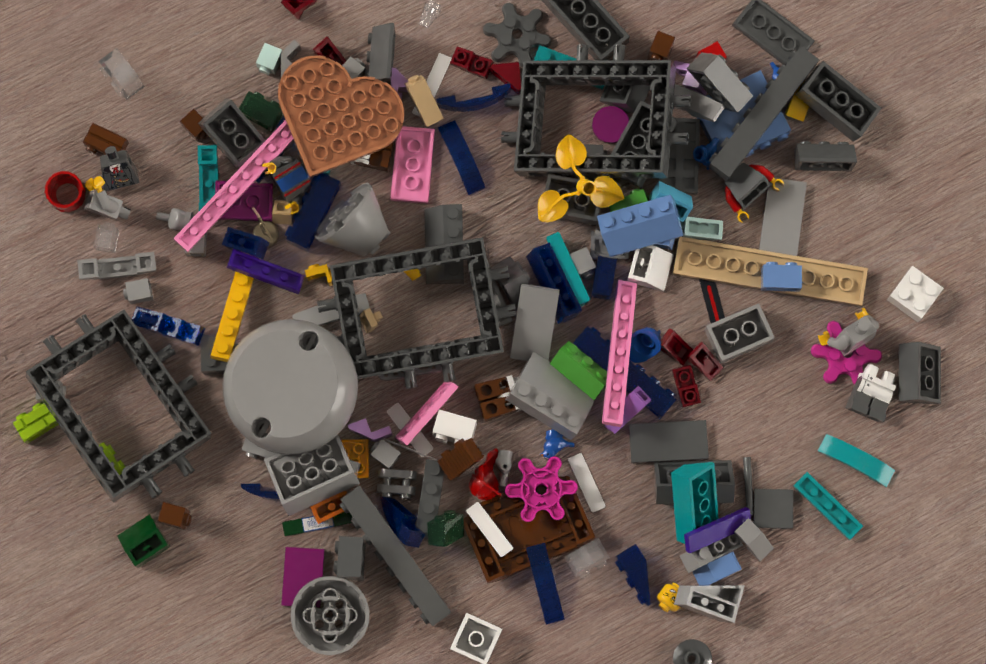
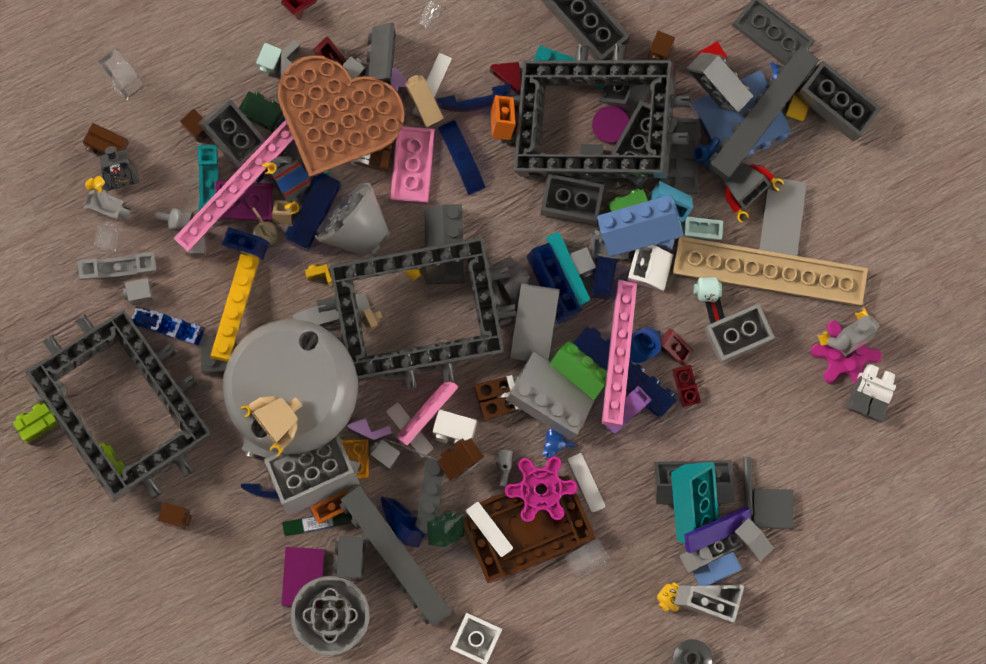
(59, 179): red piece -> none
(143, 541): dark green slope -> none
(265, 271): dark purple tile -> none
(275, 418): none -> tan torso
(386, 489): flat silver brick -> none
(471, 63): dark red slope -> none
(484, 482): red piece -> none
(502, 117): none -> orange brick
(507, 43): dark grey plate -> none
(545, 583): clear blue slope -> none
(602, 191): yellow plant -> none
(635, 567): clear blue slope -> none
(668, 441): dark grey tile -> none
(689, 81): lavender slope -> none
(701, 105): light grey slope -> none
(705, 361): dark red slope -> none
(708, 289): none -> light aqua head
(781, 277): medium blue brick -> none
(825, 156): dark grey slope -> none
(828, 506): teal plate -> none
(856, 459): teal slope -> none
(915, 294): white brick -> none
(919, 373): dark grey slope -> none

